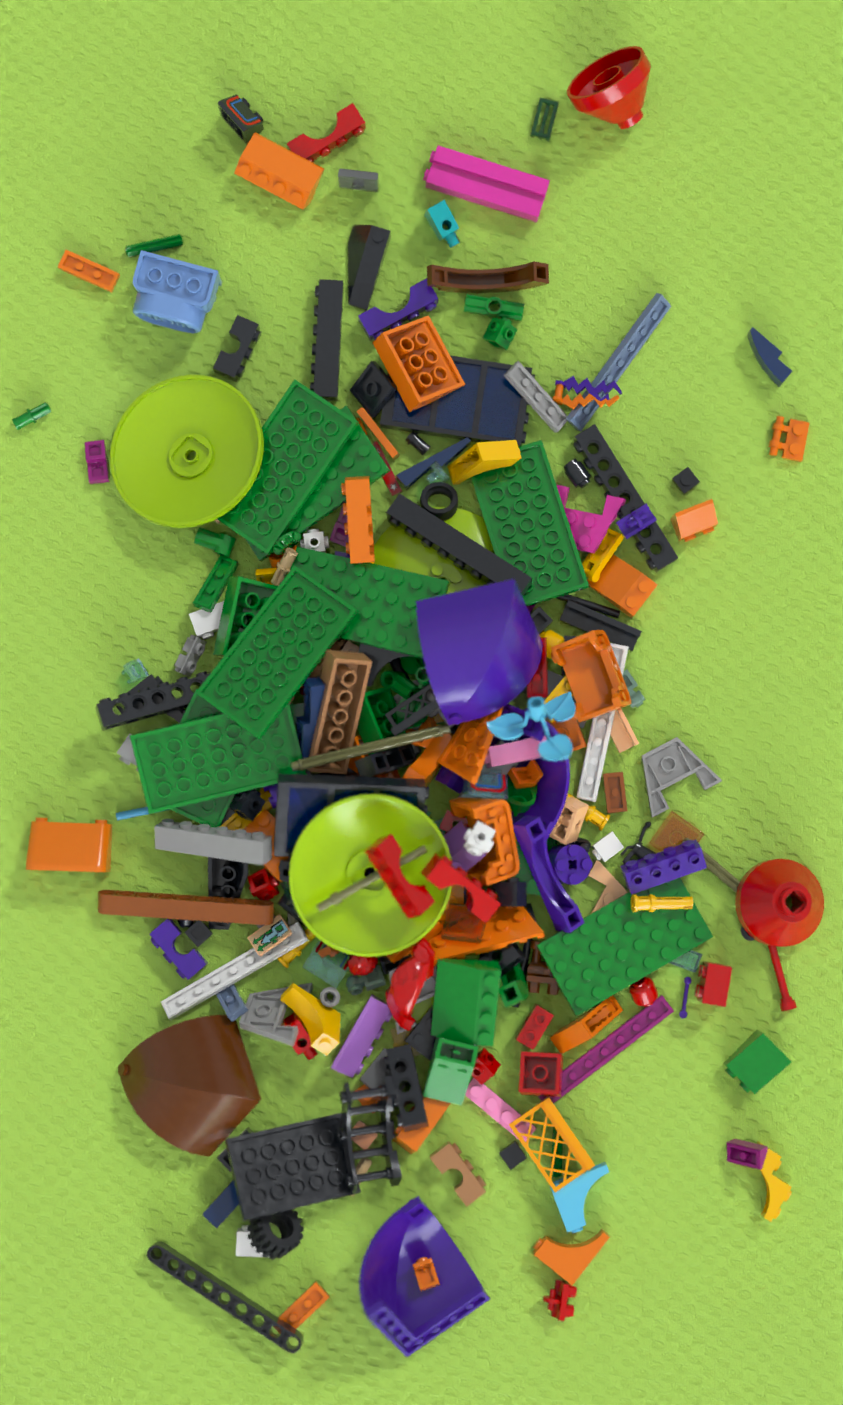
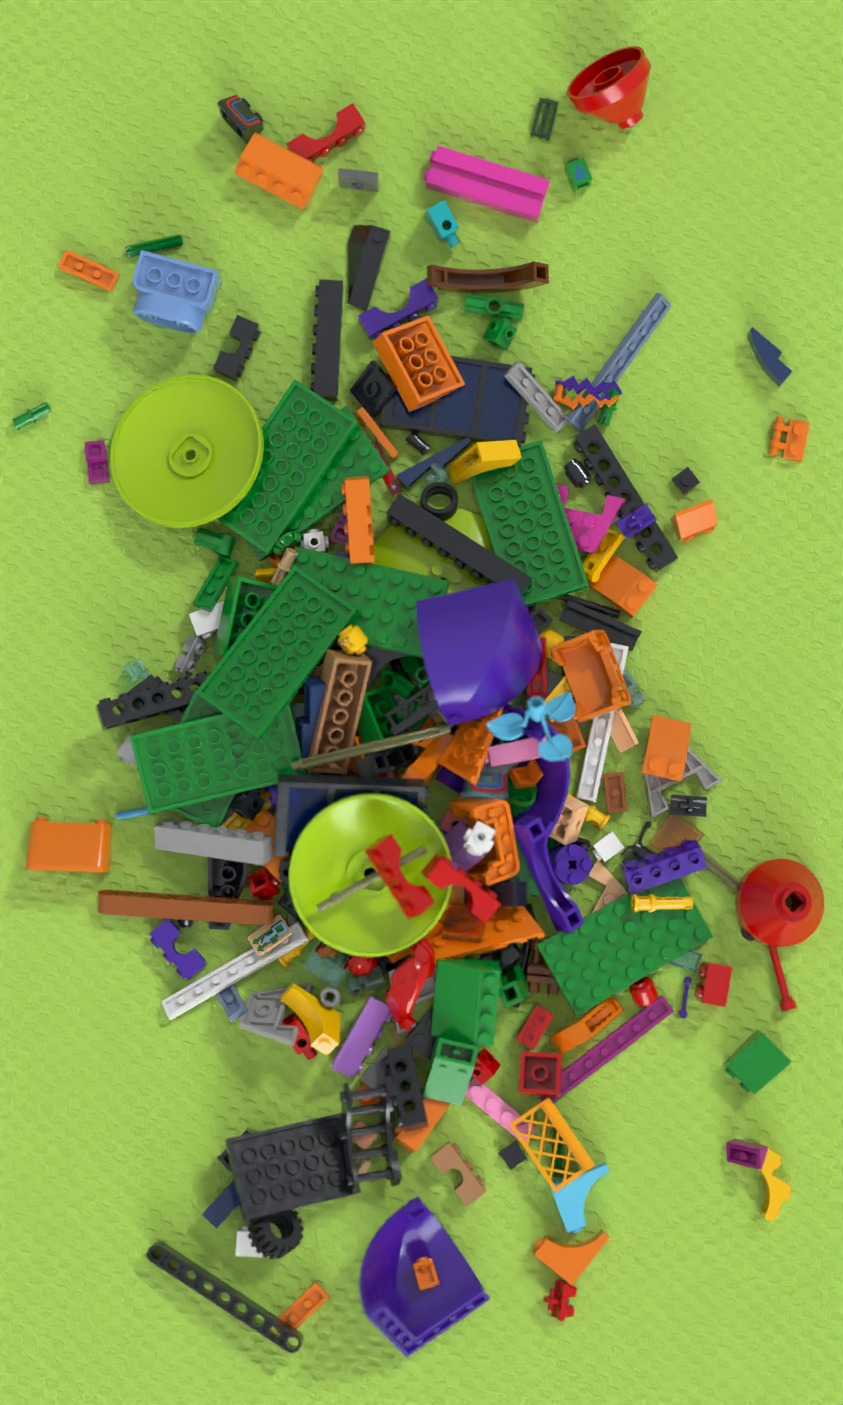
(191, 1082): reddish brown panel -> none
(198, 933): black plate -> none
(352, 640): none -> yellow head
(578, 173): none -> green brick
(608, 411): none -> green axle
(666, 748): none -> orange slope
(688, 805): none -> black hips

